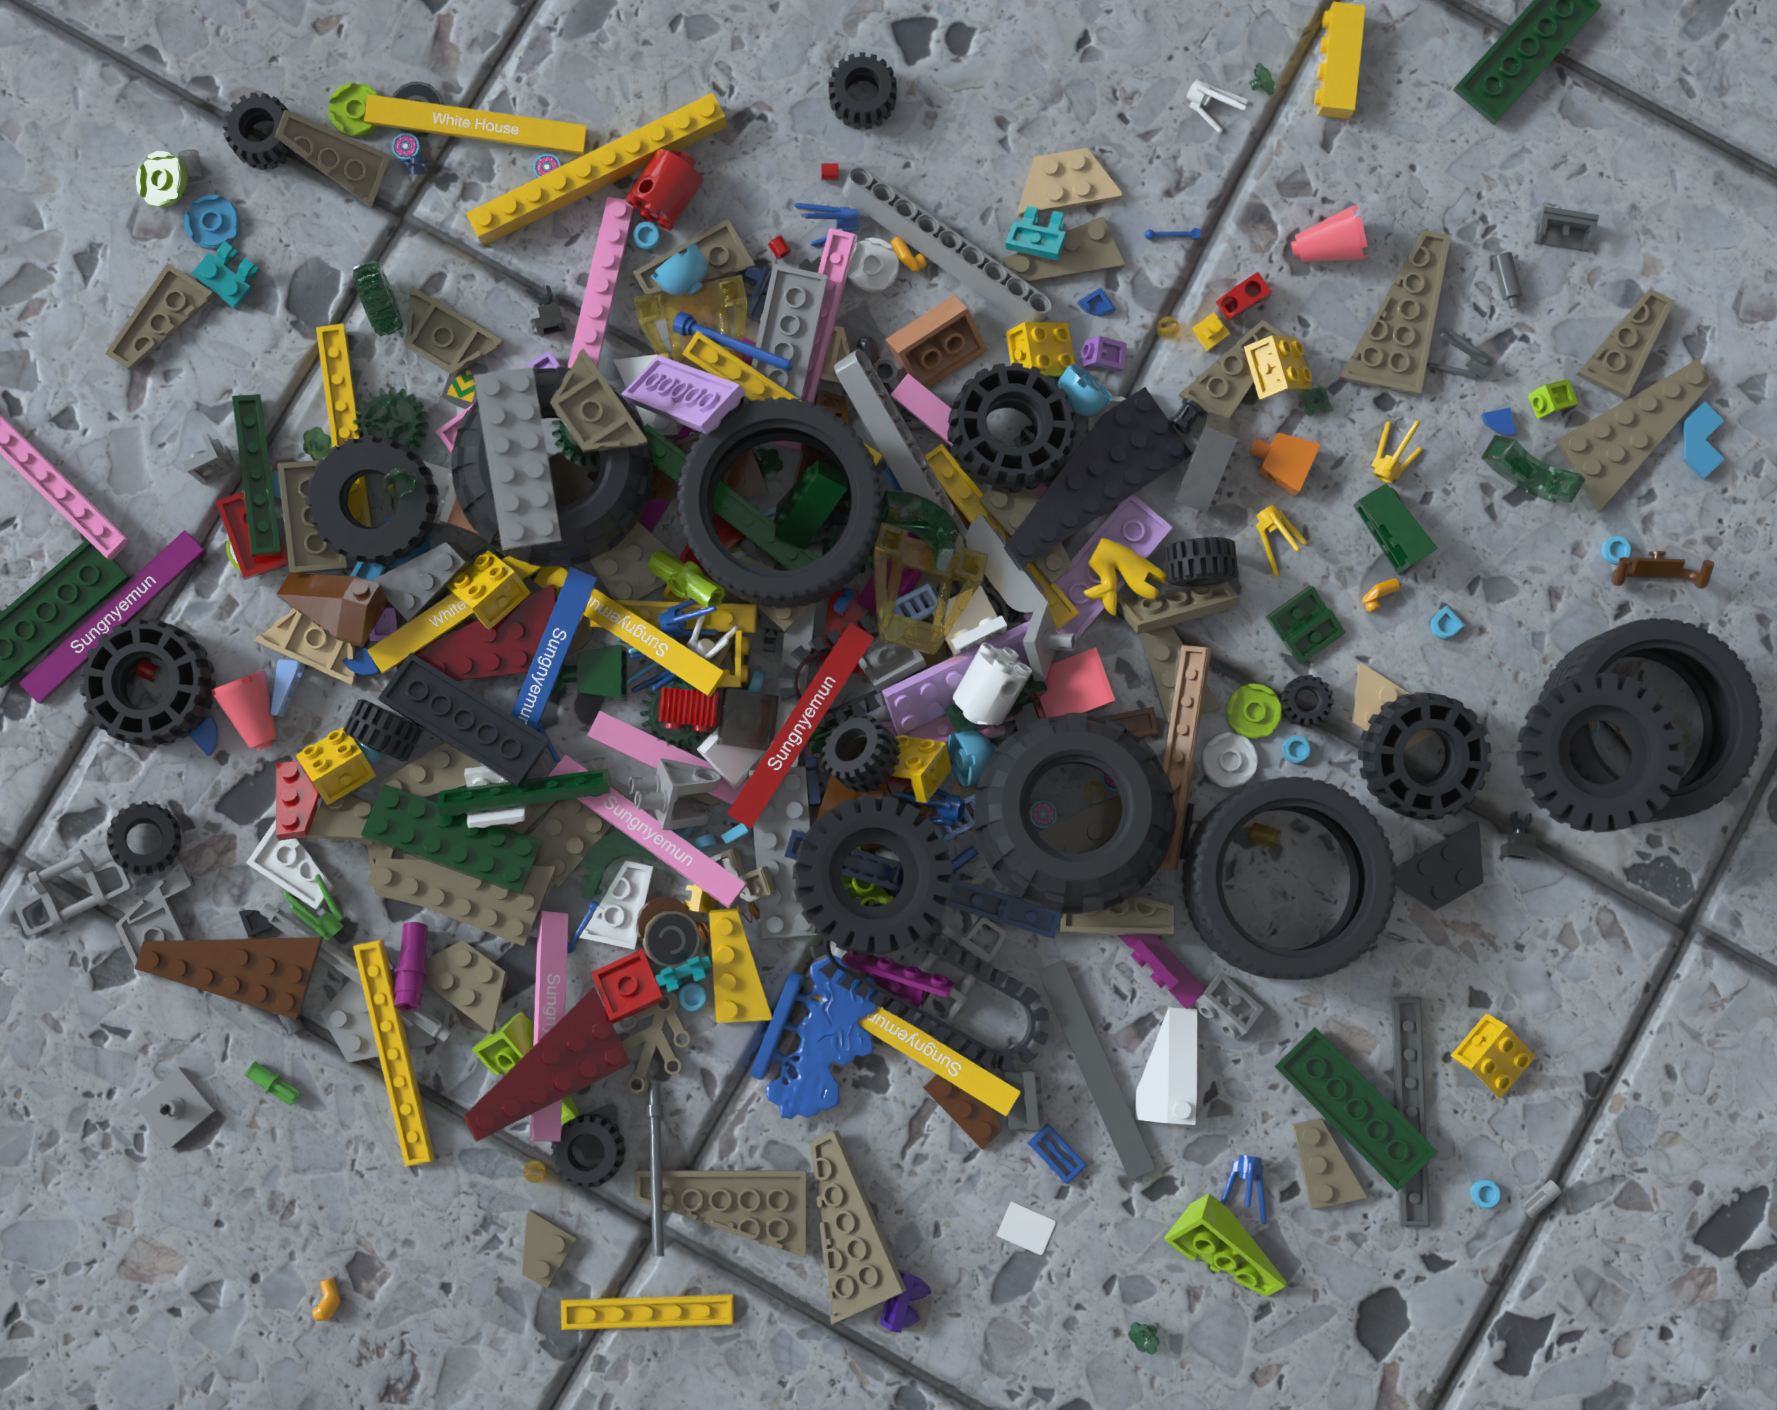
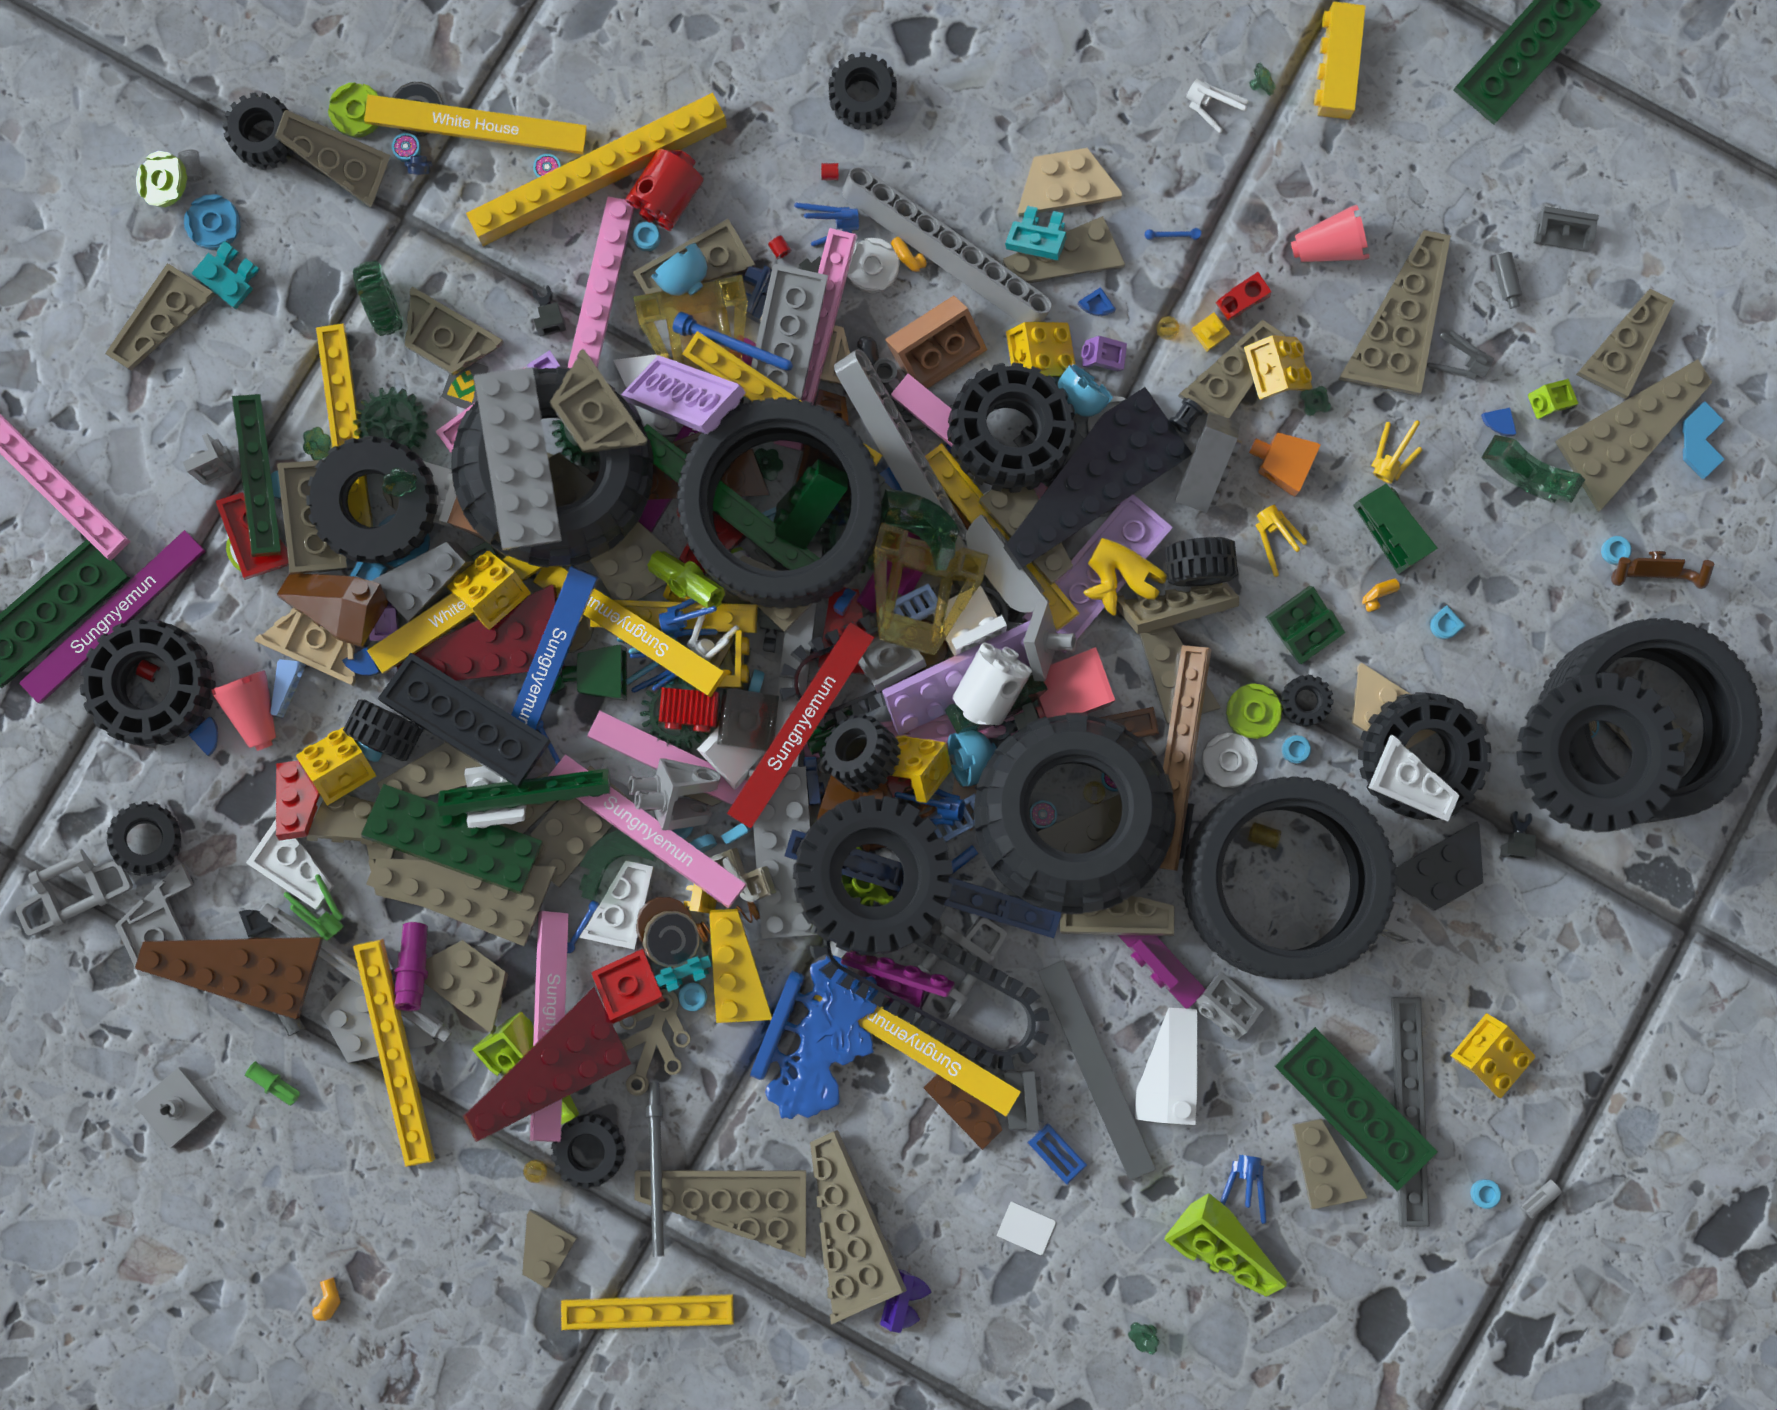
(1411, 782): none -> white wing

